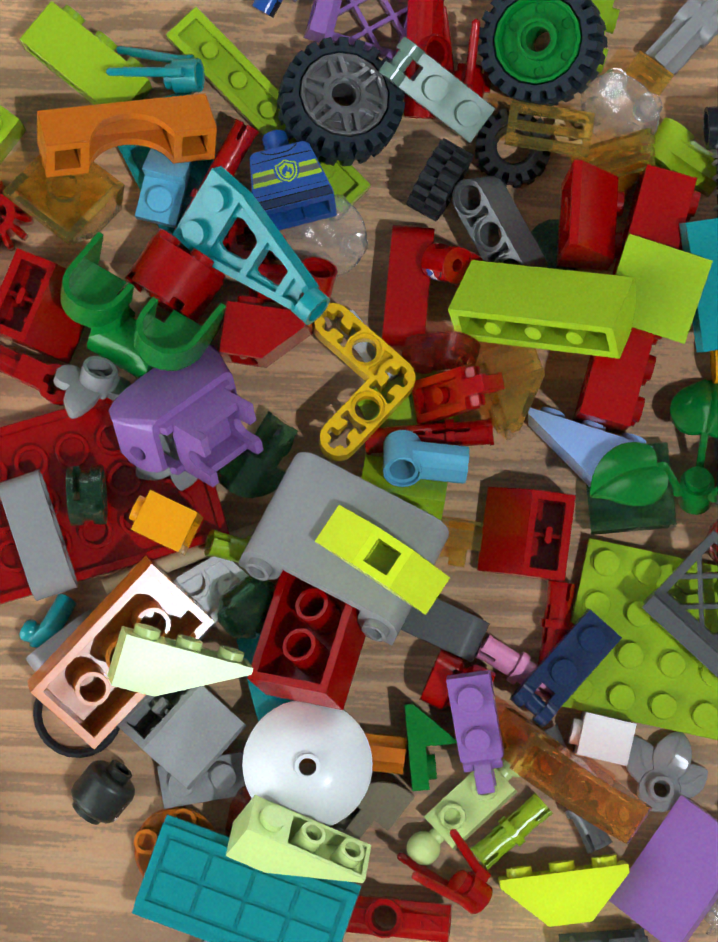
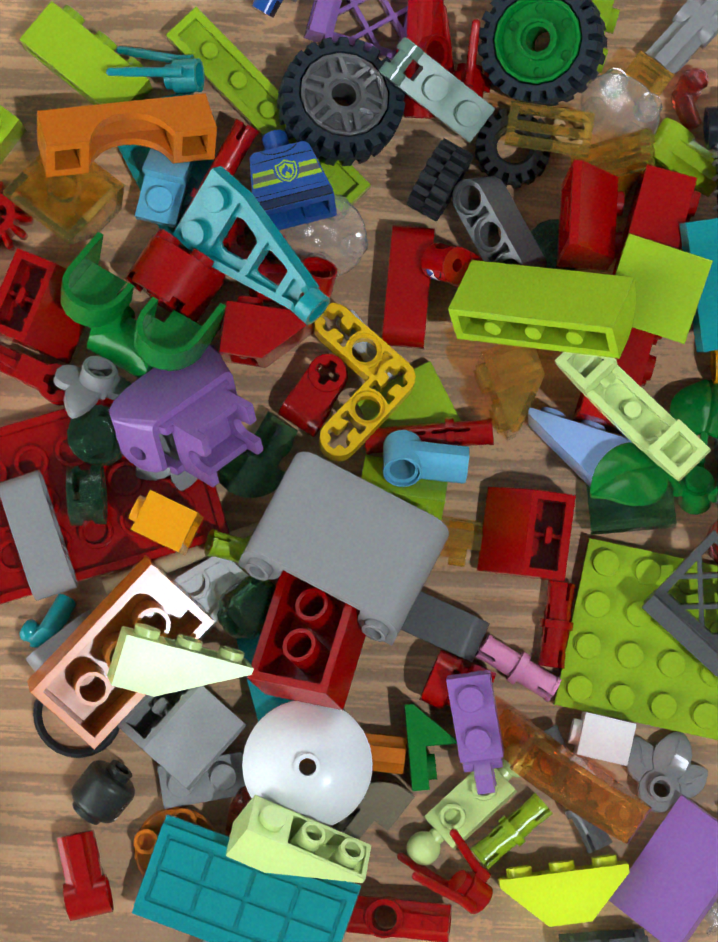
(85, 886): none -> red piece
(94, 437): none -> clear green wheel
(311, 401): none -> red piece
(382, 558): neon yellow slope -> none
(440, 351): clear red plate -> none
(453, 393): red hinge -> none
(566, 666): dark blue plate -> none
(634, 412): none -> yellowish green slope
(686, 95): none -> clear red arm

